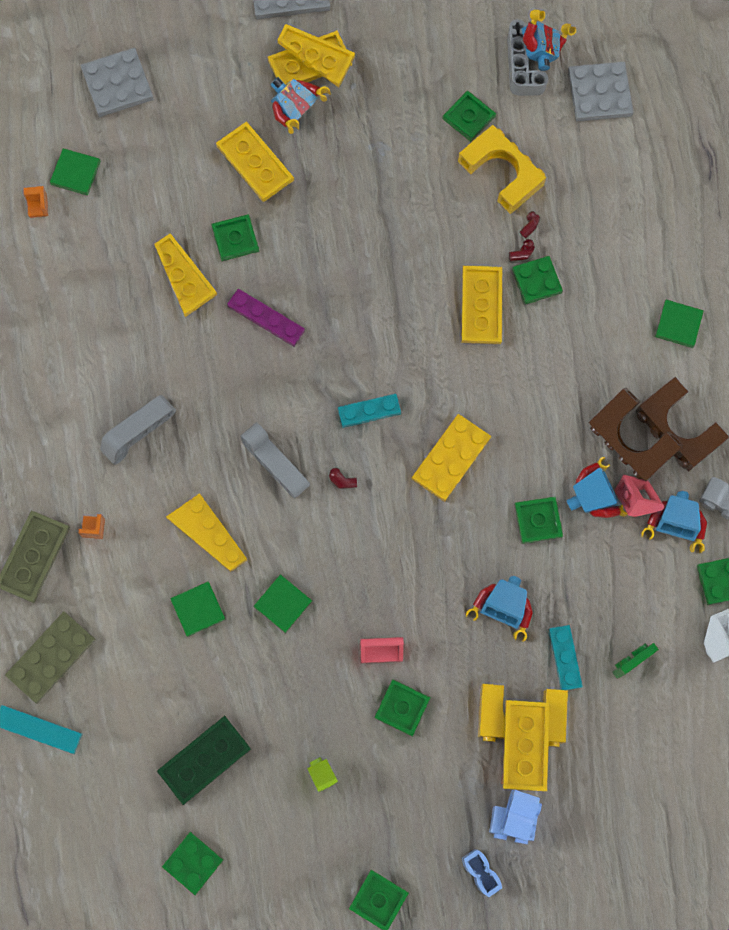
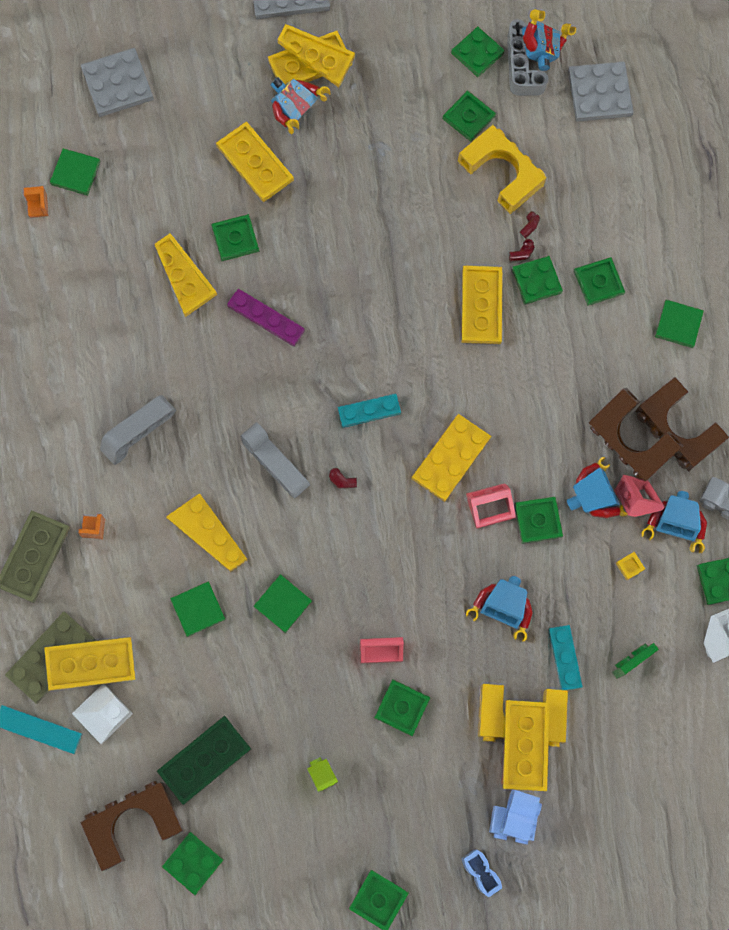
(89, 663): none -> yellow plate
(100, 826): none -> reddish brown arch
(102, 713): none -> white slope
(477, 51): none -> green plate
(488, 495): none -> coral tile
(599, 281): none -> green tile
(630, 566): none -> yellow plate

